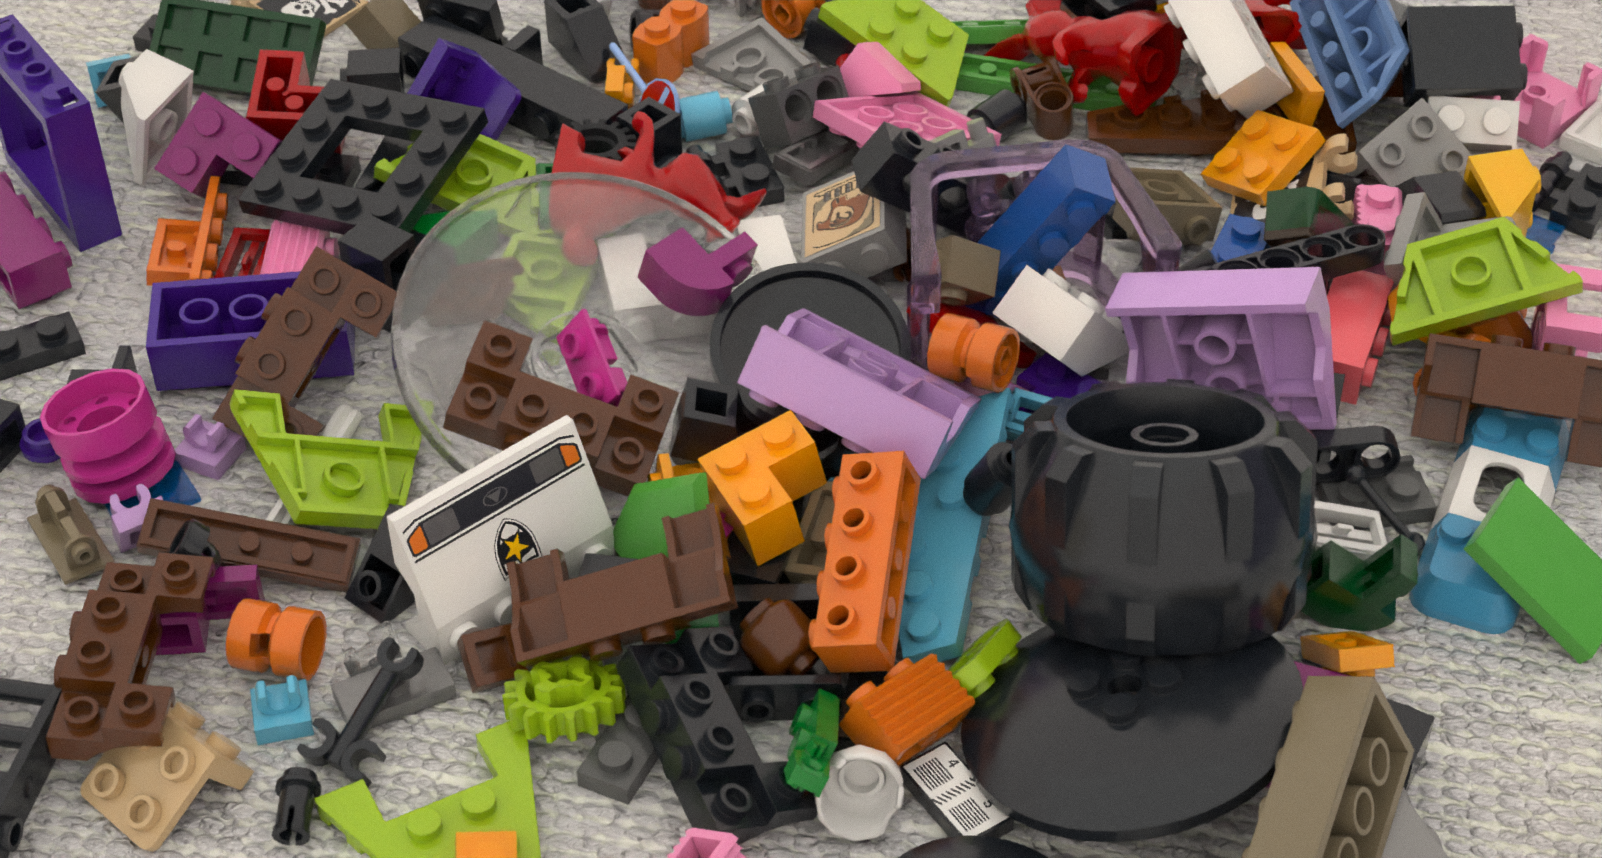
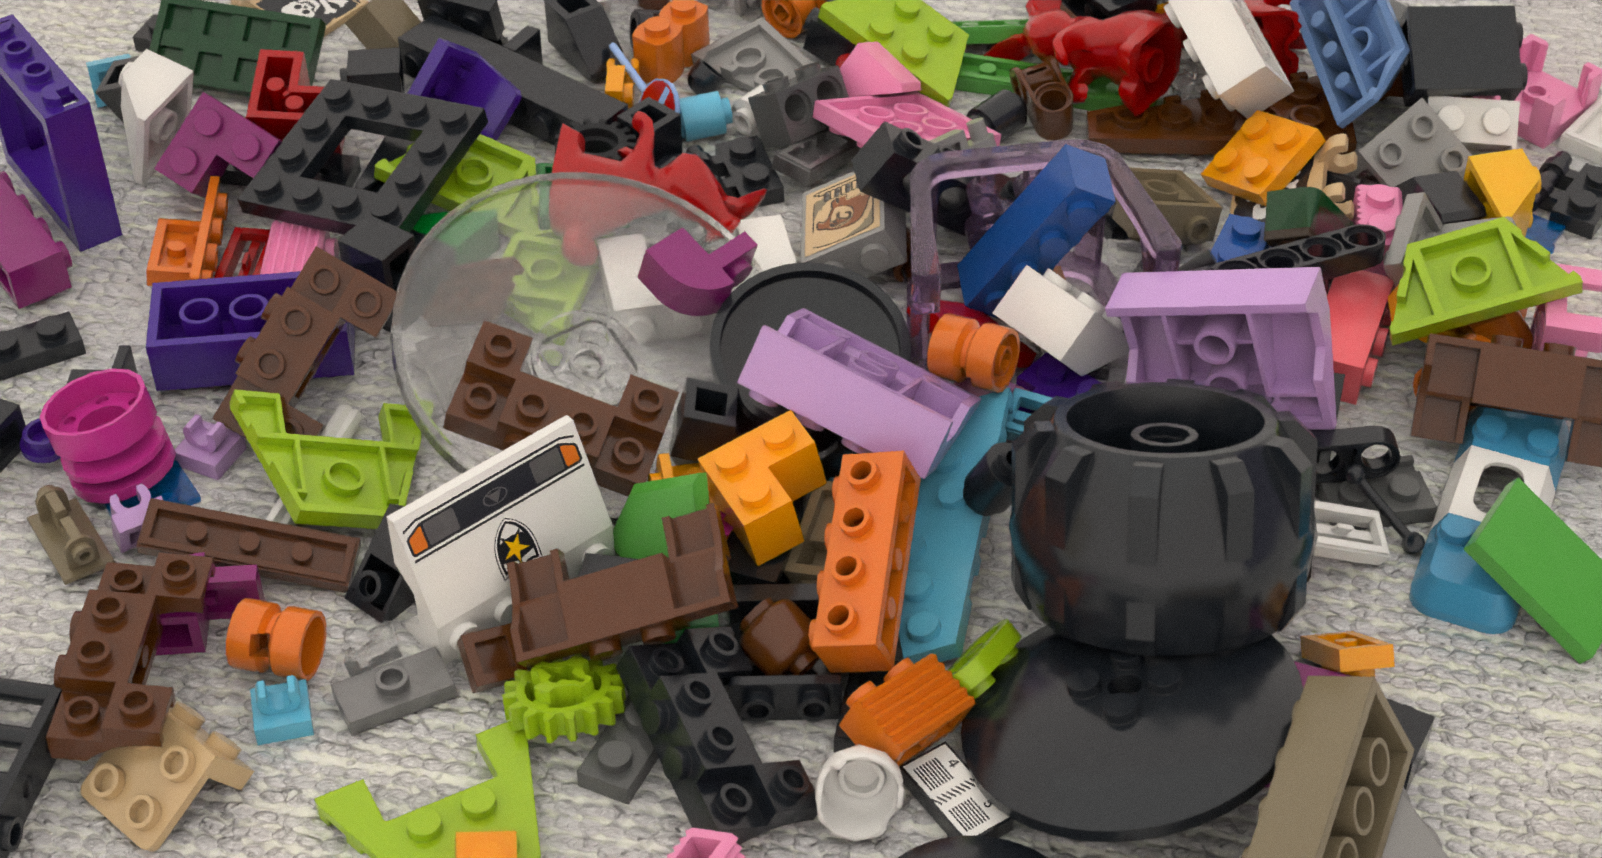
(192, 540): black tile -> none
(295, 806): black pin -> none
(348, 748): black bar -> none
(588, 358): dark pink hinge -> none
(704, 78): none -> black hinge
(813, 743): green hinge -> none
(967, 271): dark tan brick -> none
(1308, 93): light orange plate -> none
(1358, 592): dark green brick -> none

